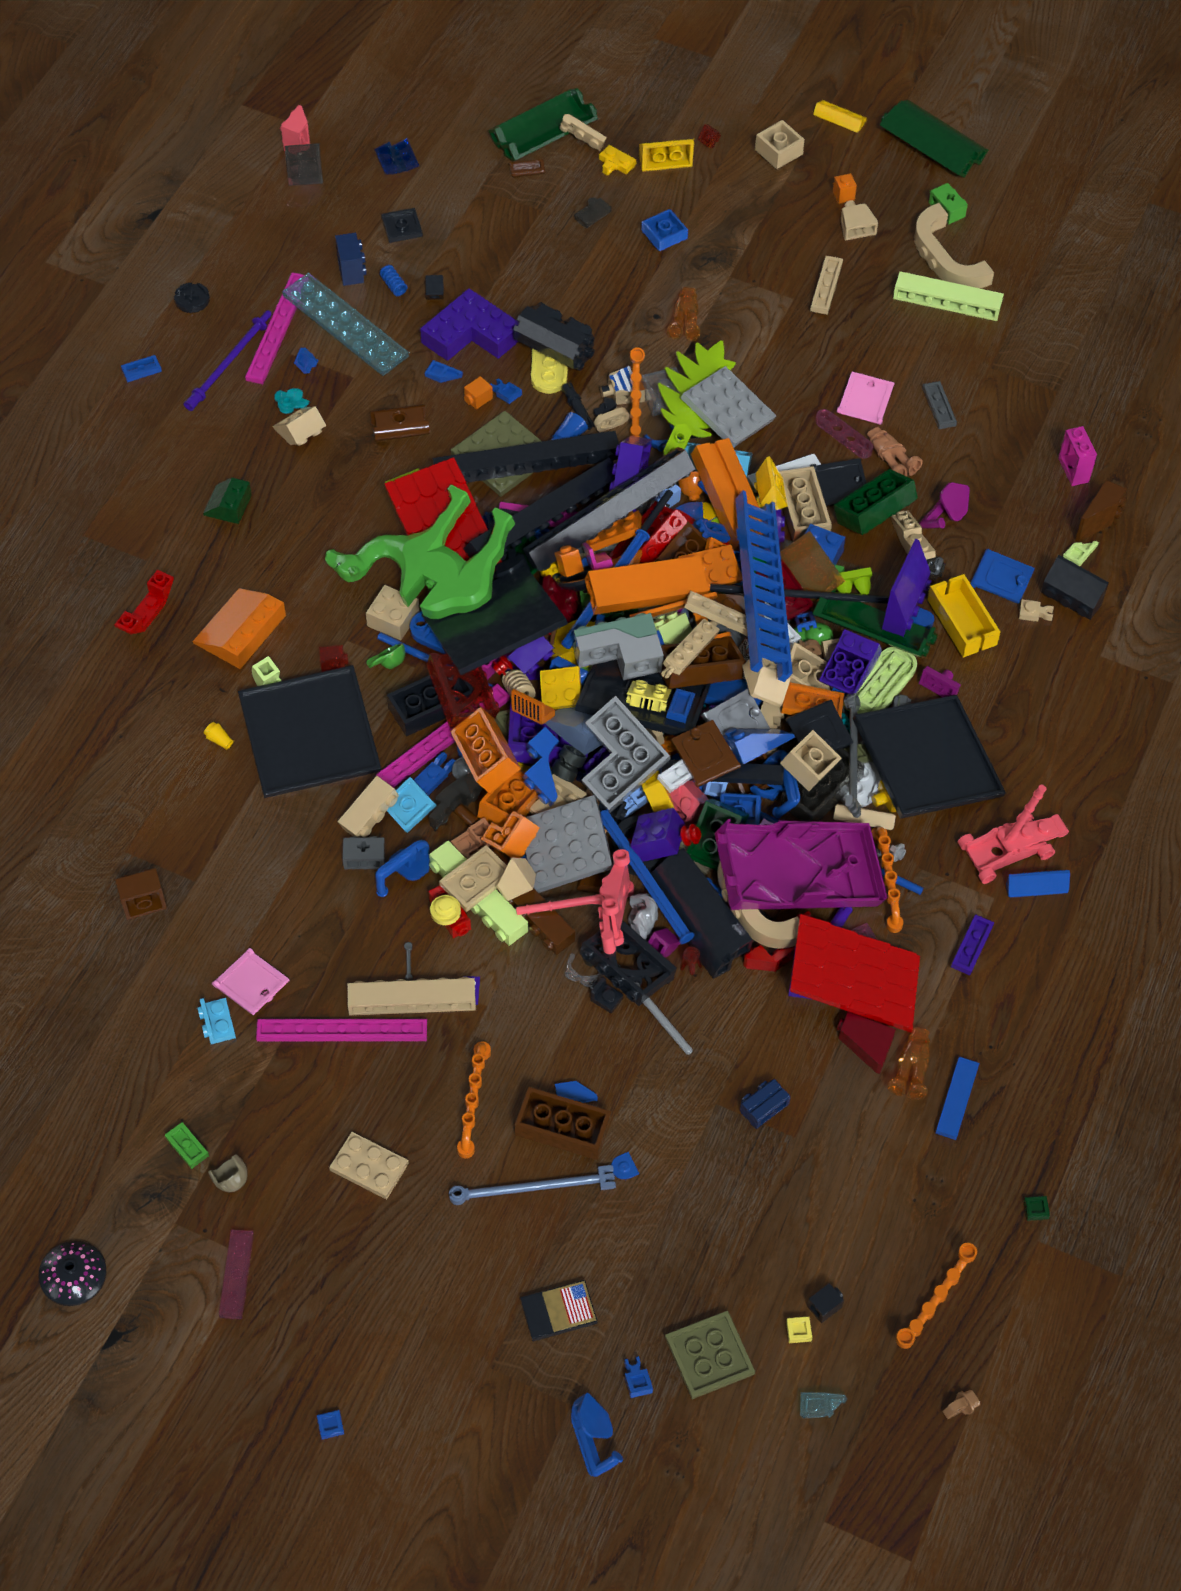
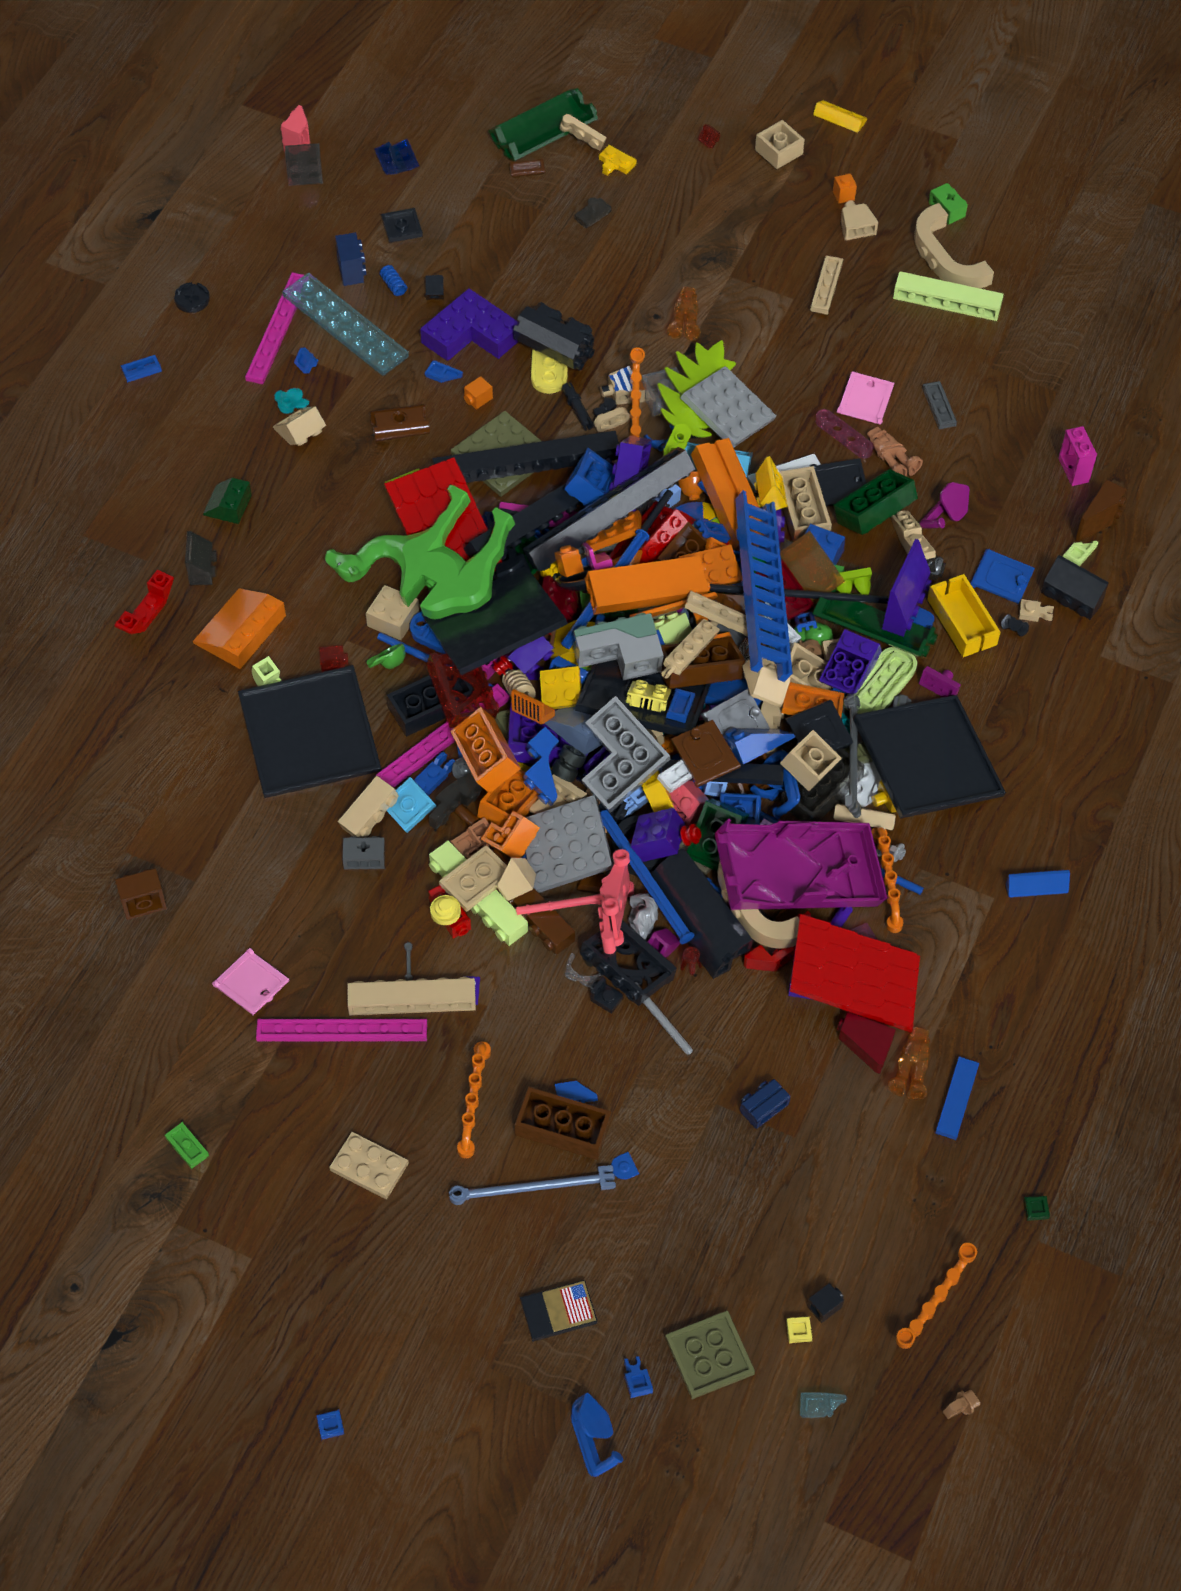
(73, 1285): black dish -> none
(198, 394): dark purple bar -> none
(200, 560): none -> clear smoke slope
(216, 734): yellow cone -> none
(217, 1020): medium azure bracket -> none
(230, 1175): dark tan hair -> none
(236, 1274): clear pink plate -> none
(408, 862): blue piece -> none
(506, 392): blue plate -> none
(572, 426): blue plant -> none
(590, 478): none -> blue slope
(664, 229): blue brick -> none
(666, 155): yellow slope -> none
(933, 137): dark green cylinder -> none
(972, 944): dark purple plate -> none
(1015, 625): none -> black piece
(1015, 840): coral piece -> none

